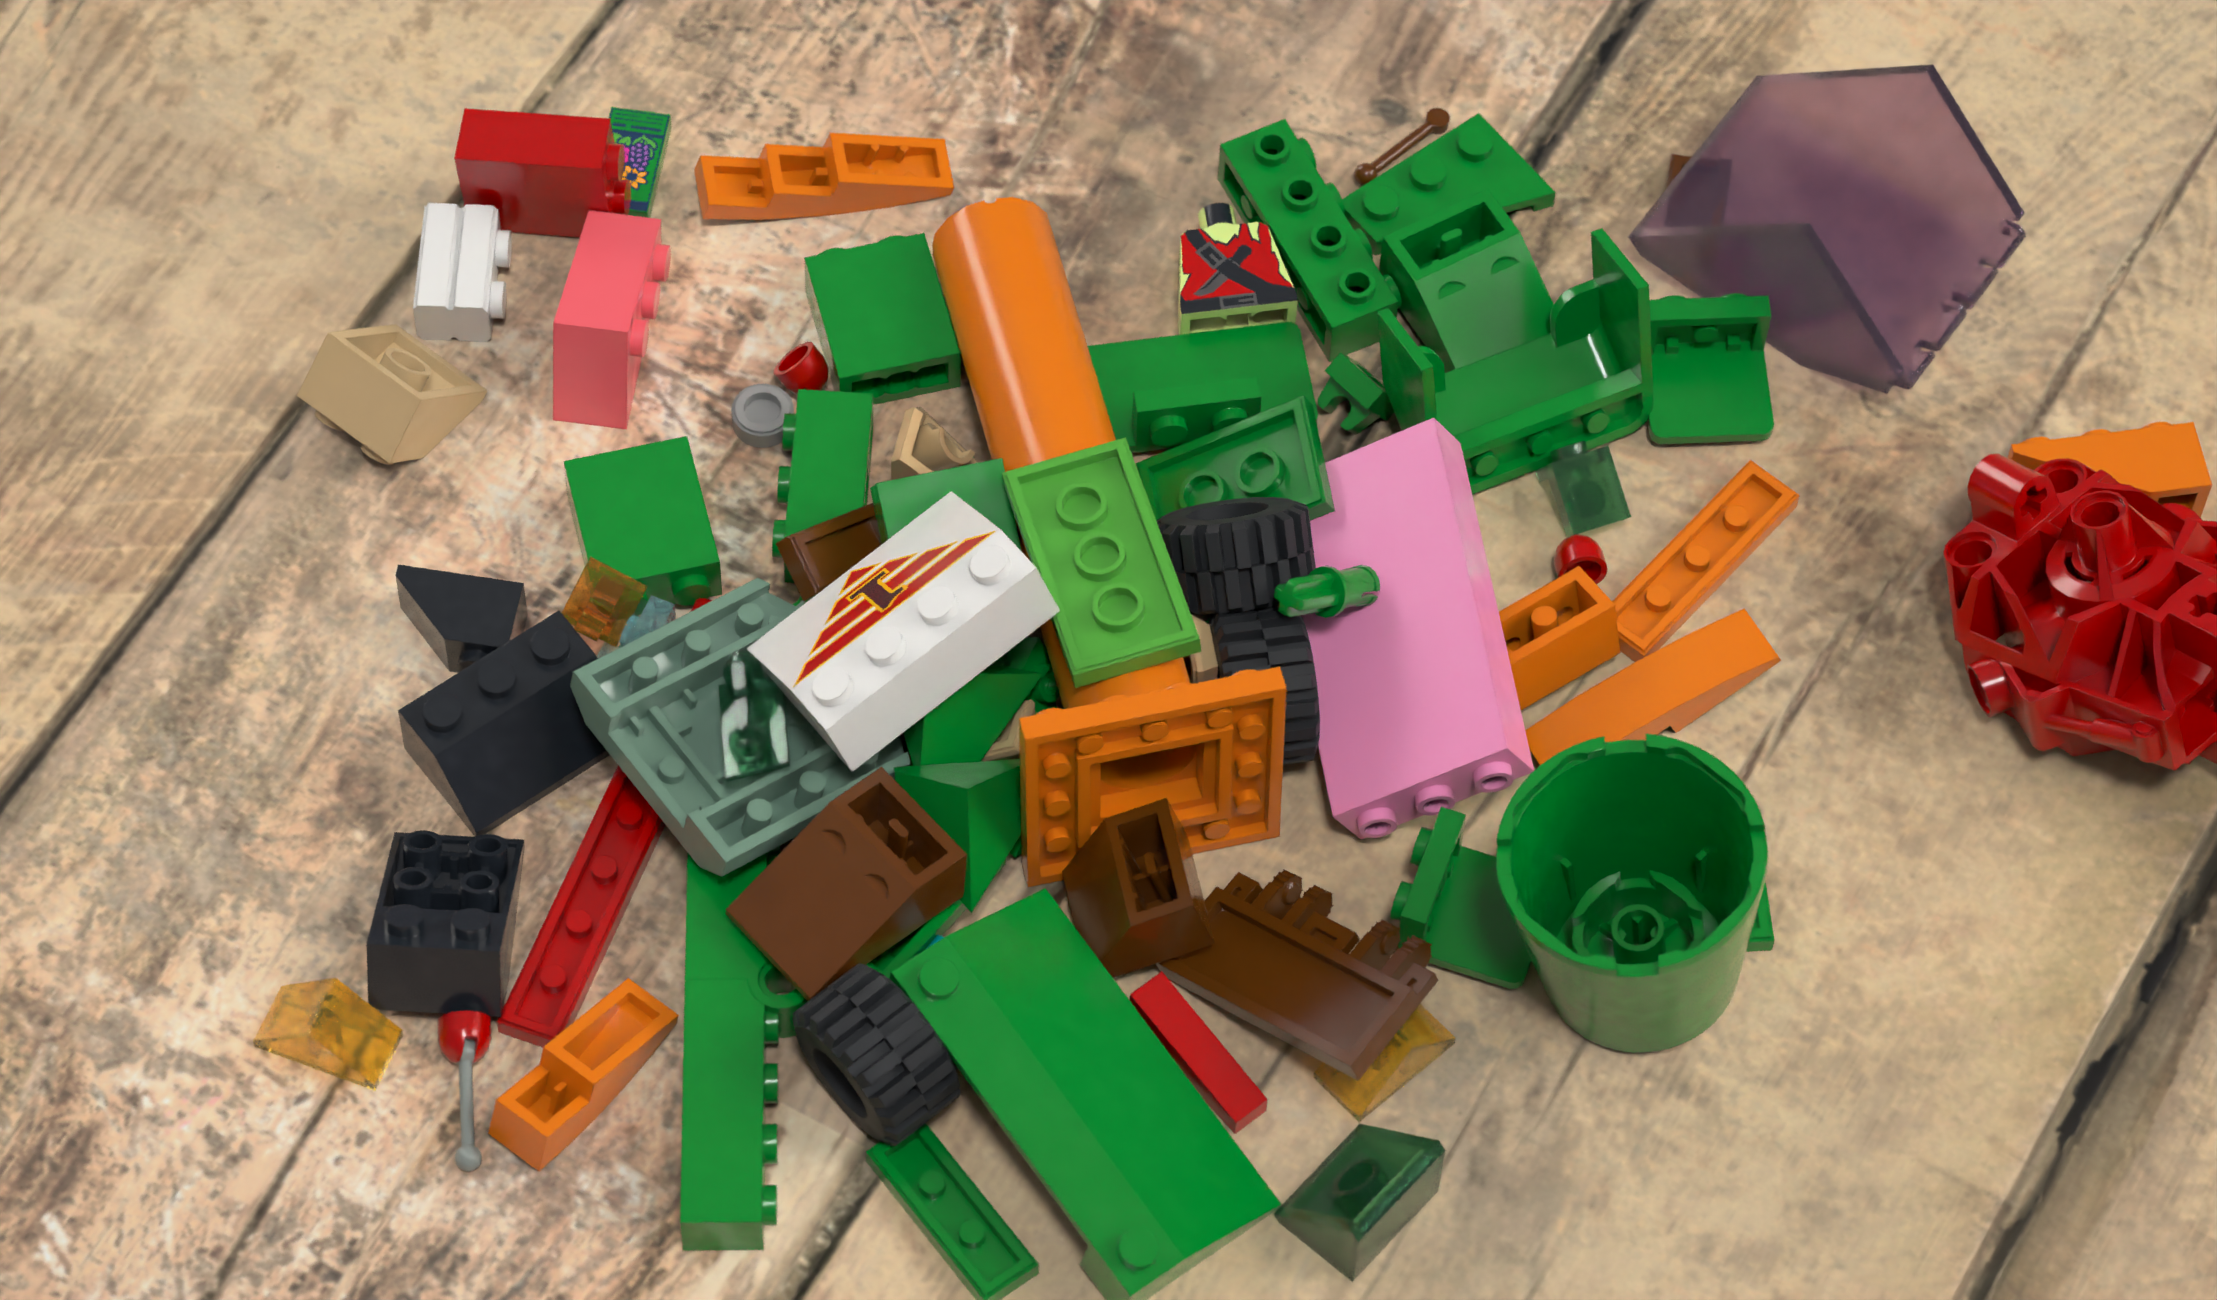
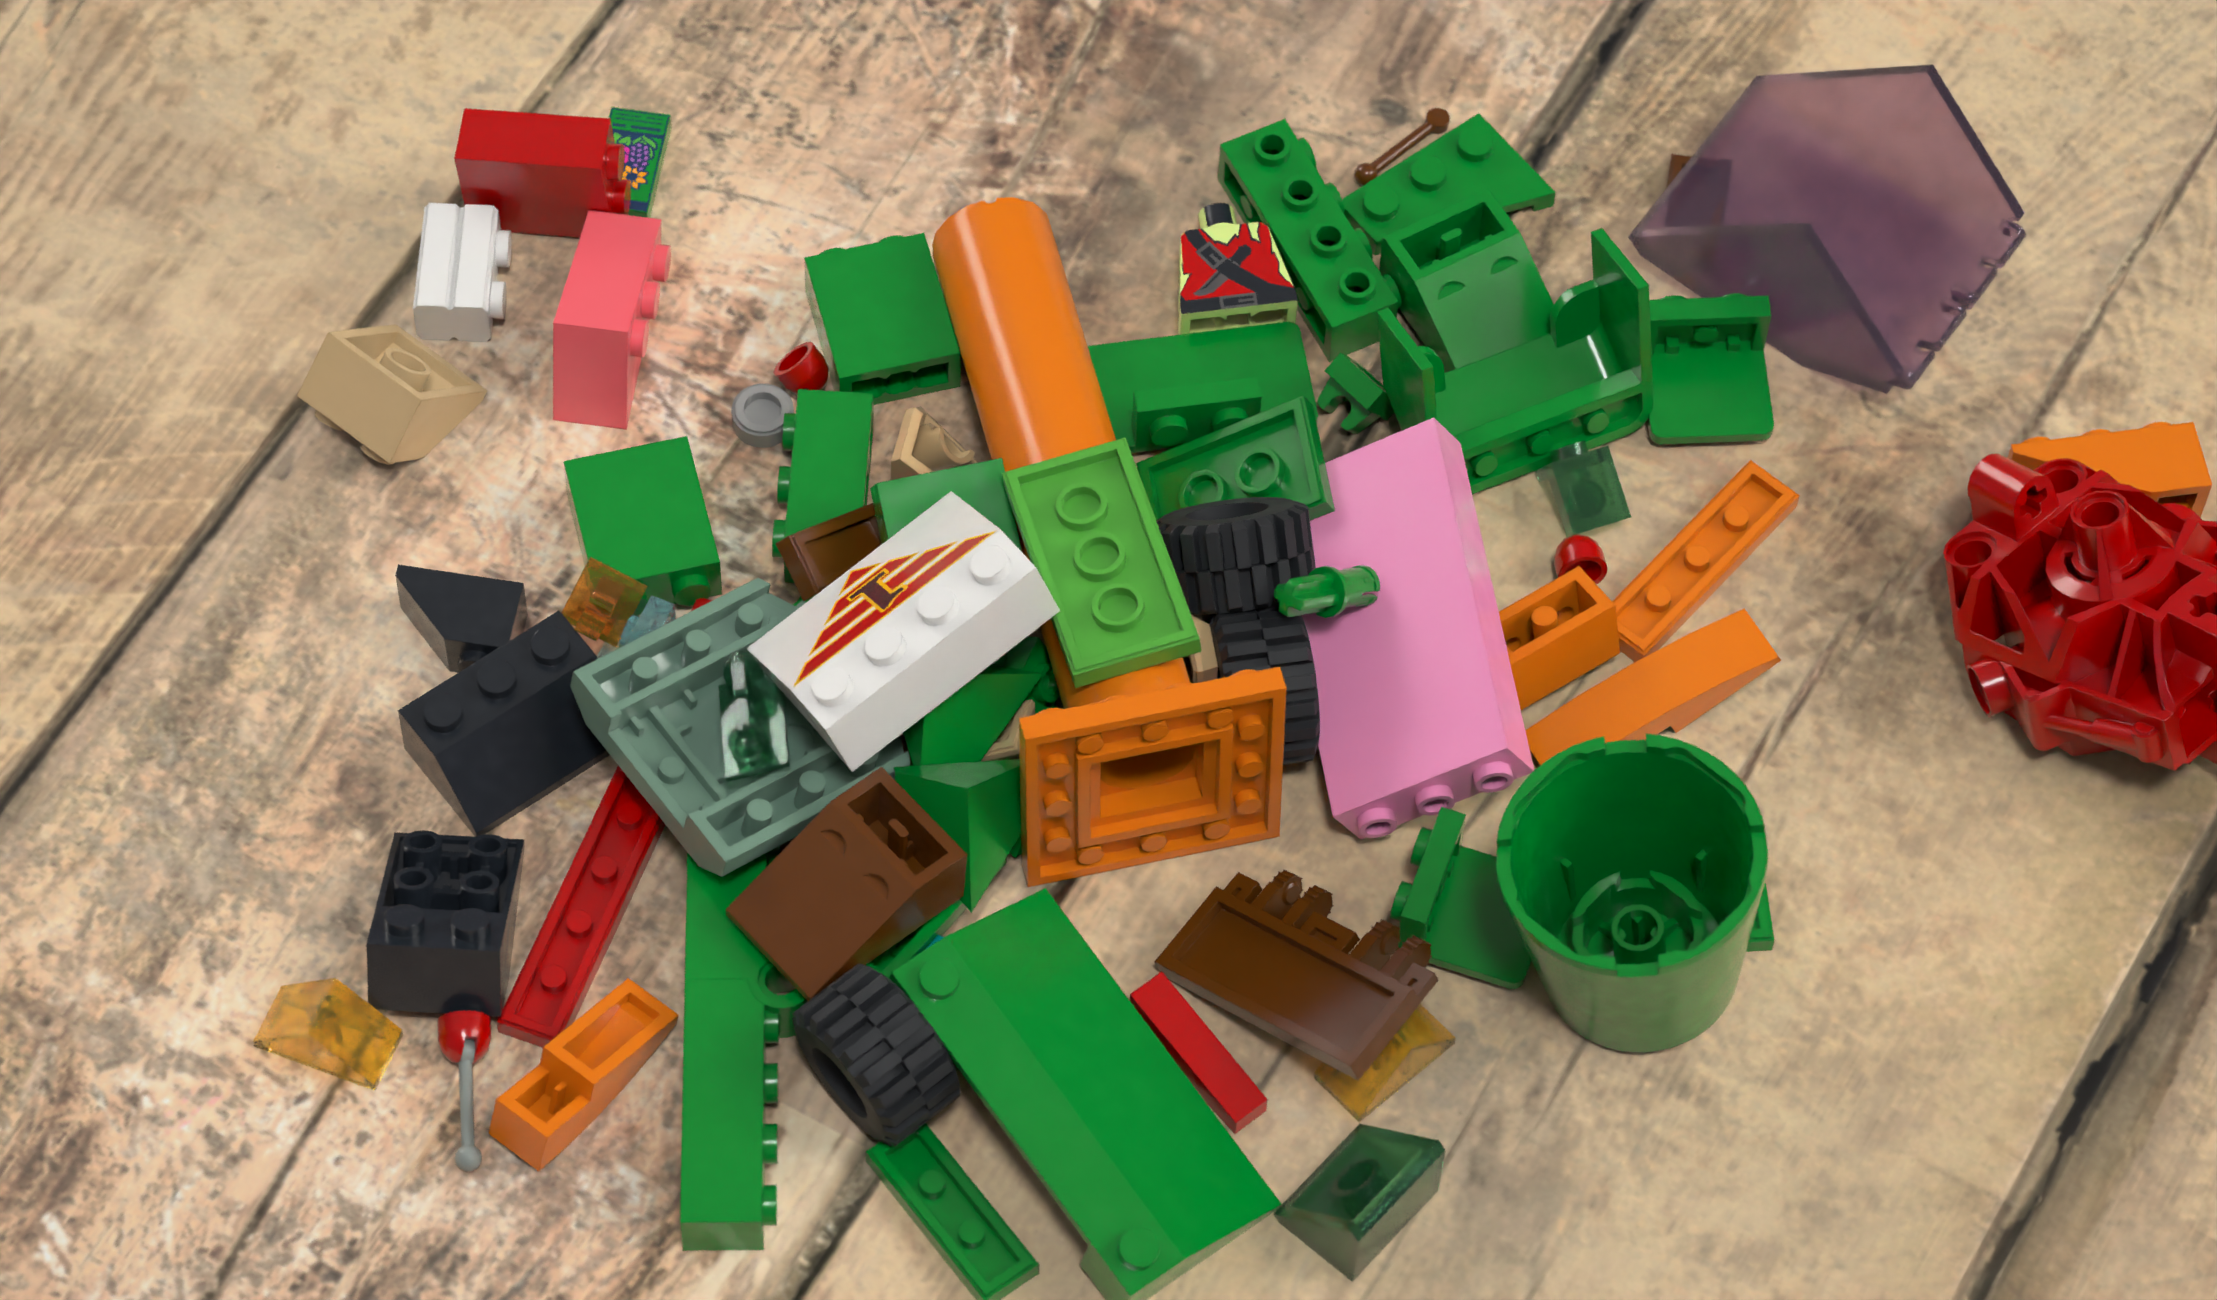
(834, 179): orange slope -> none
(1138, 890): reddish brown slope -> none

